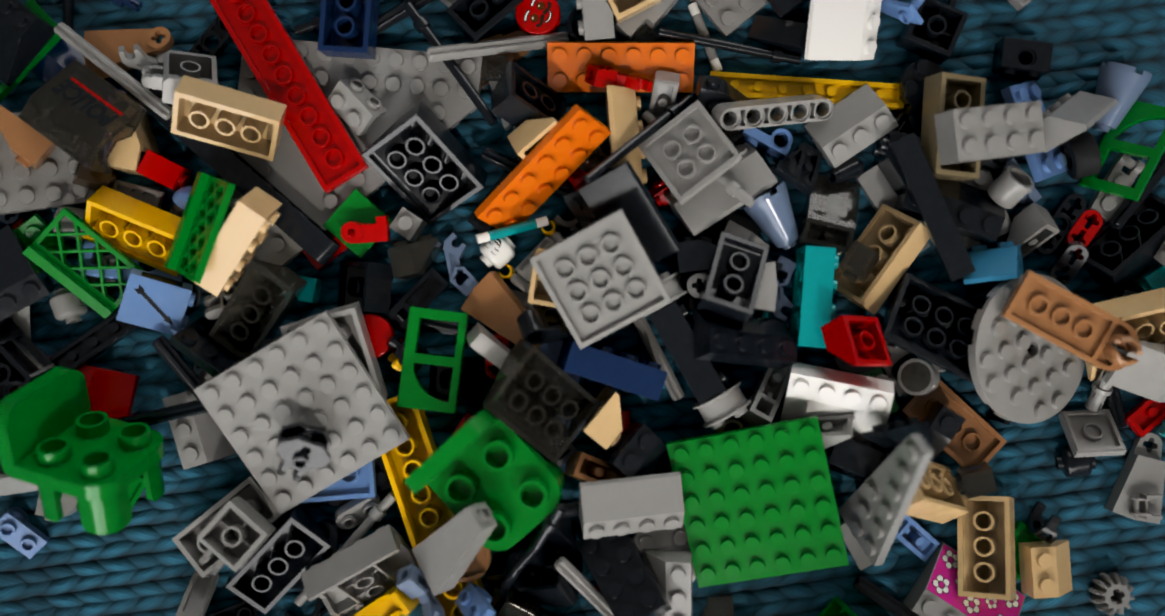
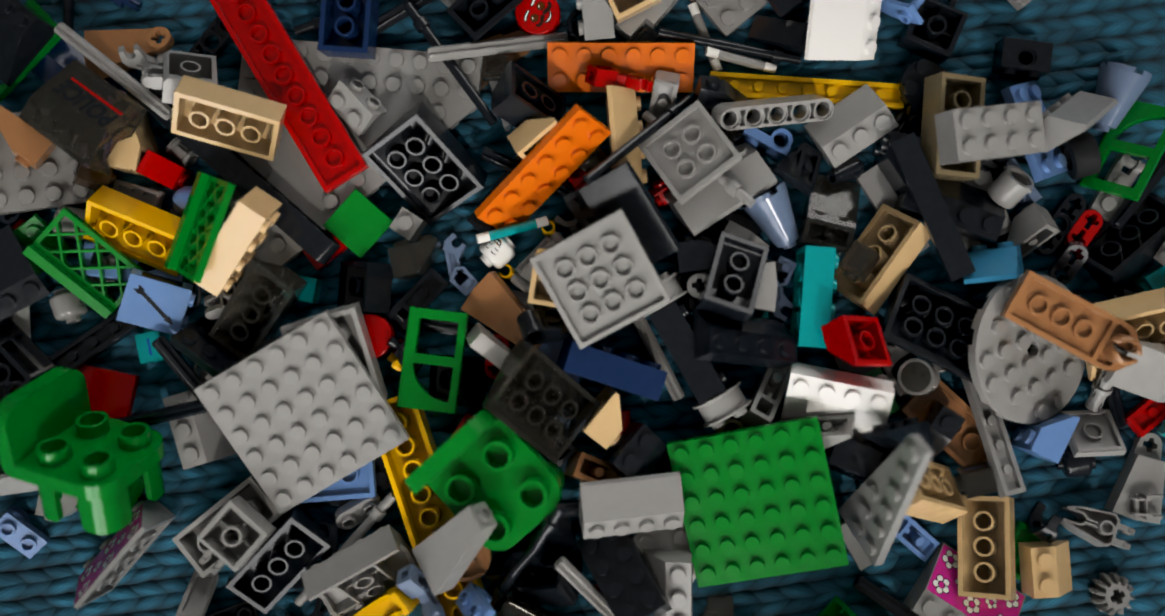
(121, 551): none -> light grey slope
(146, 351): none -> teal brick
(182, 153): none -> light grey bush
(300, 451): black hinge -> none
(360, 232): red leg -> none
(740, 60): none -> light grey bar
(995, 444): none -> light grey plate
(1047, 438): none -> medium blue slope
(1097, 526): none -> light grey hinge

